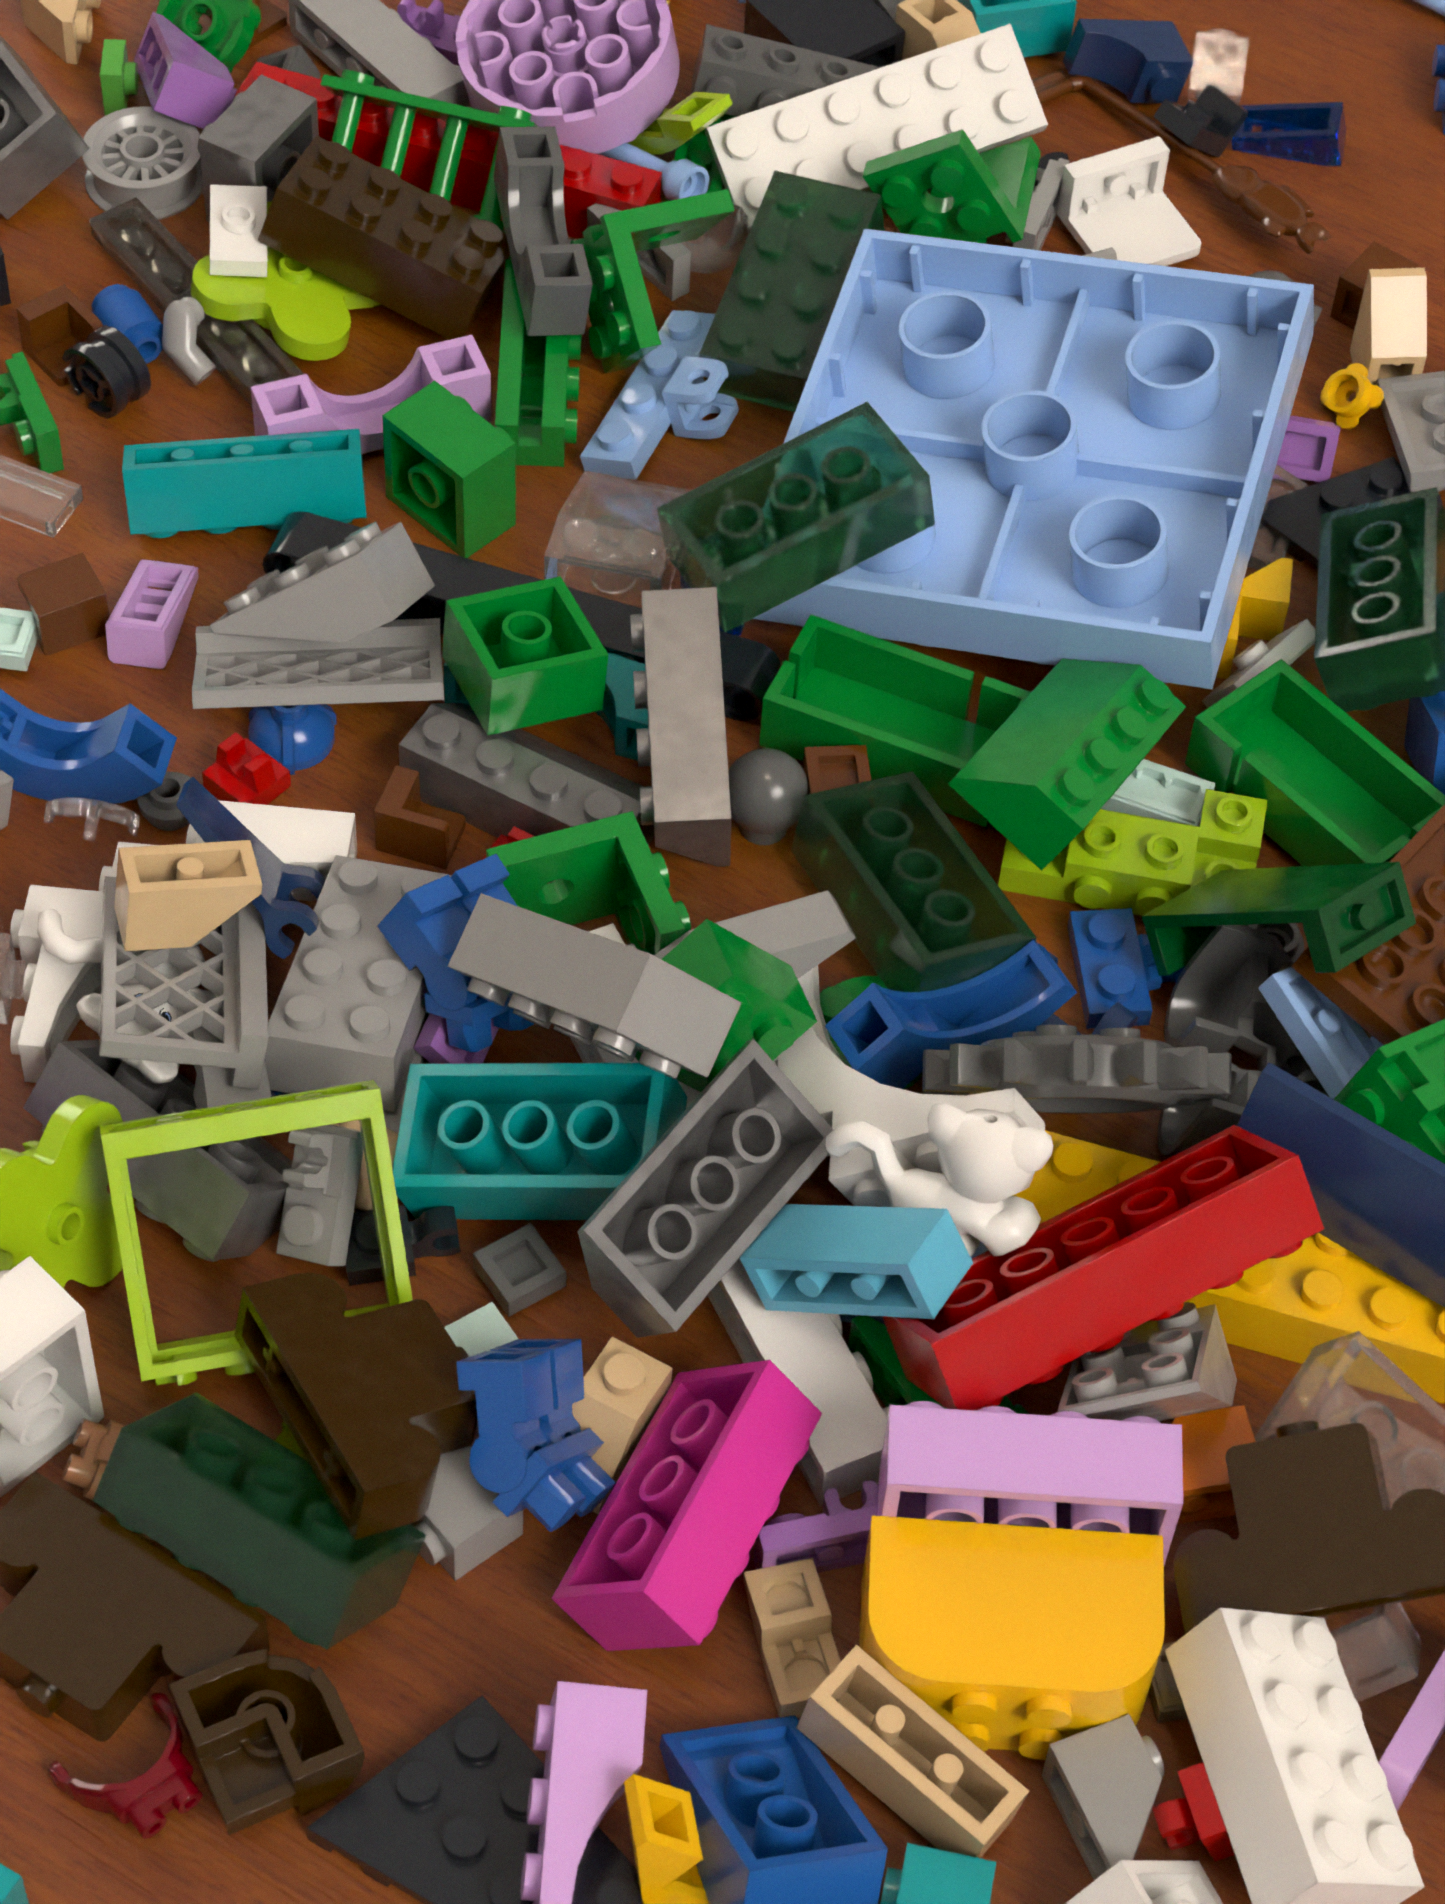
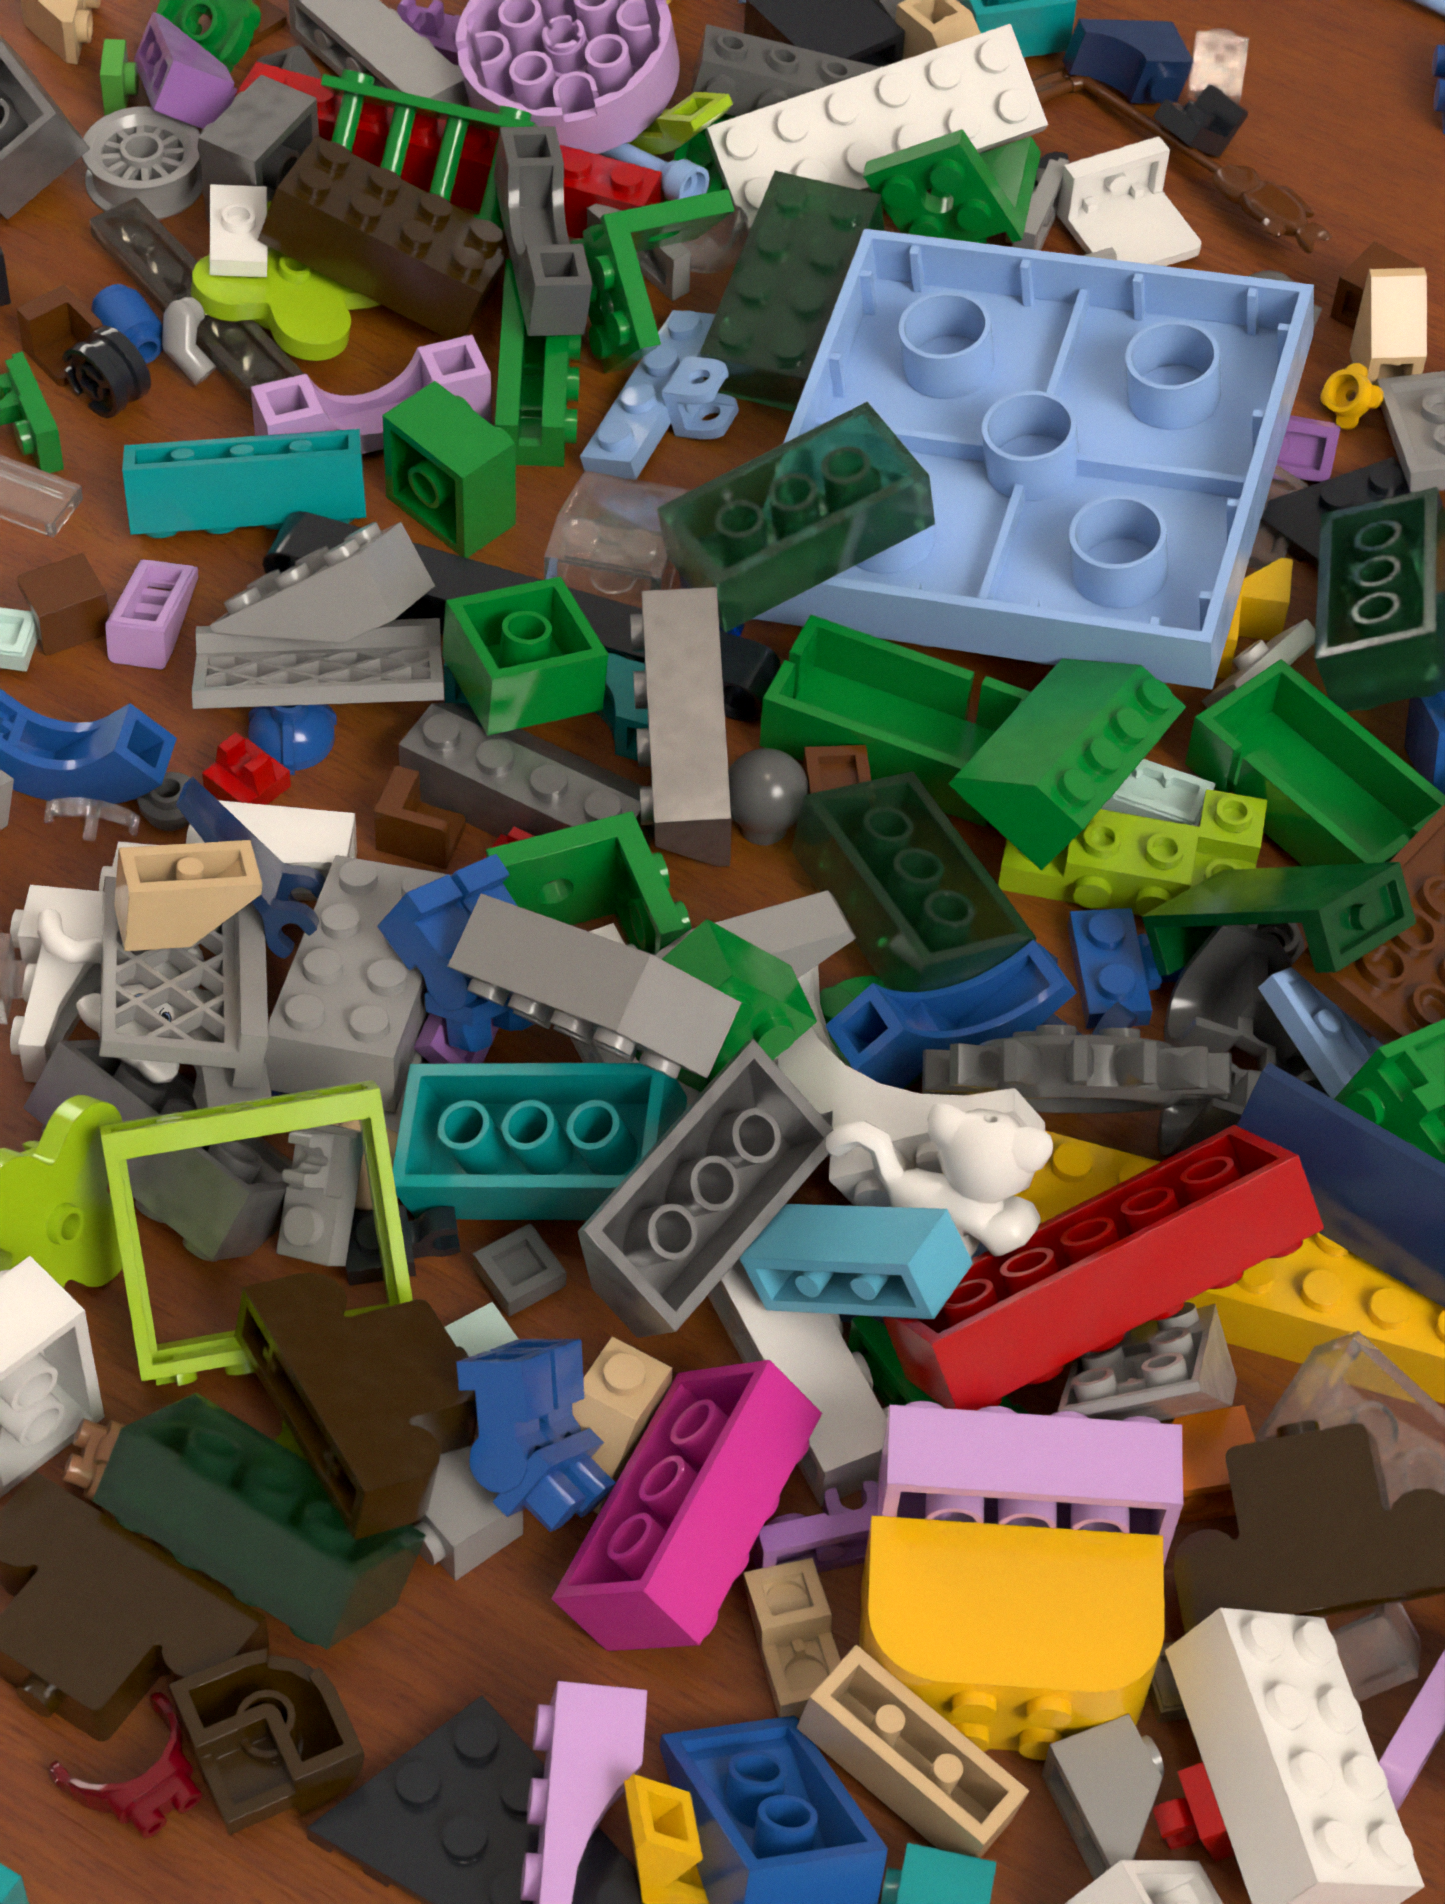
(1309, 135): clear blue slope -> none

